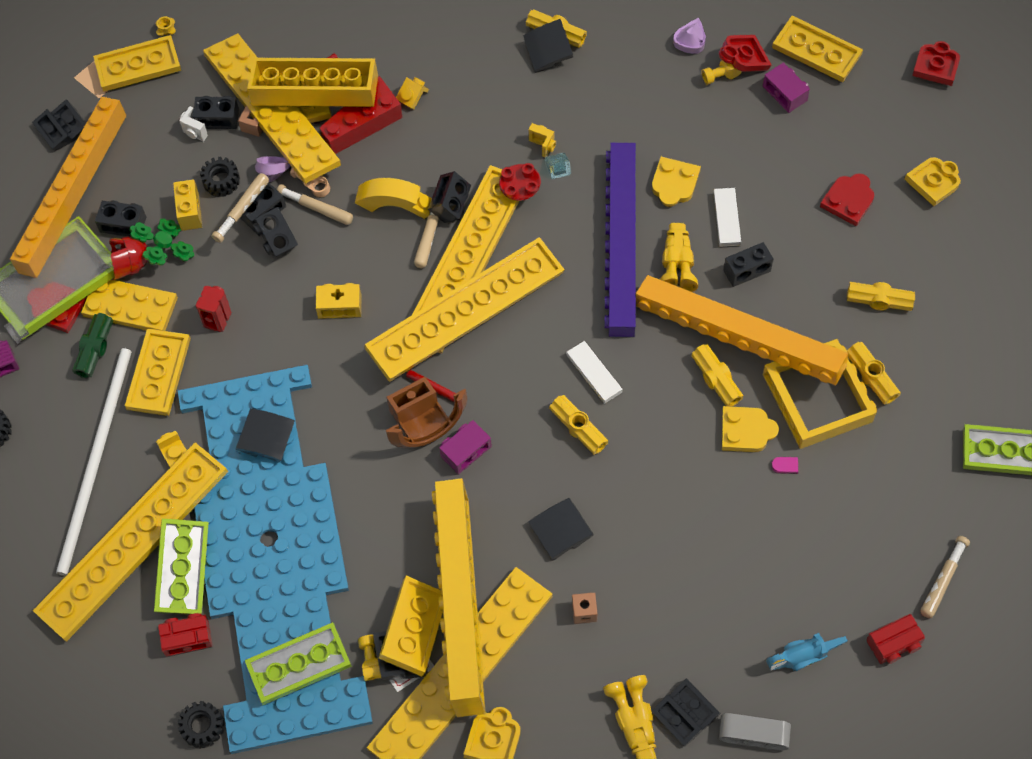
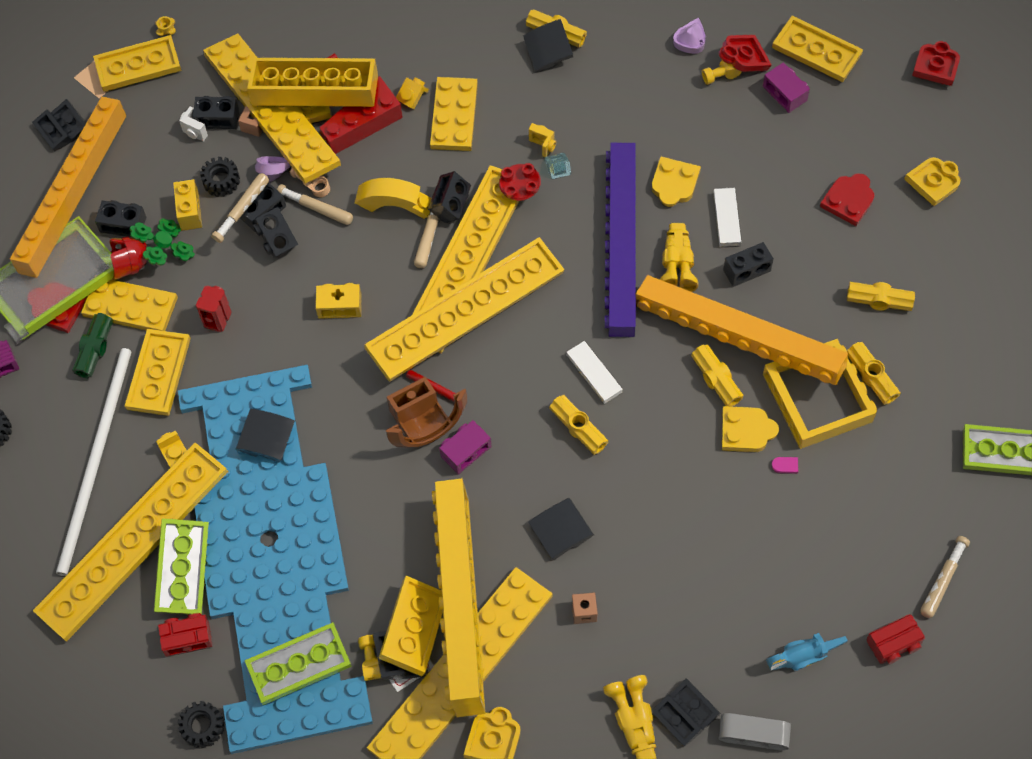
(454, 114): none -> yellow plate

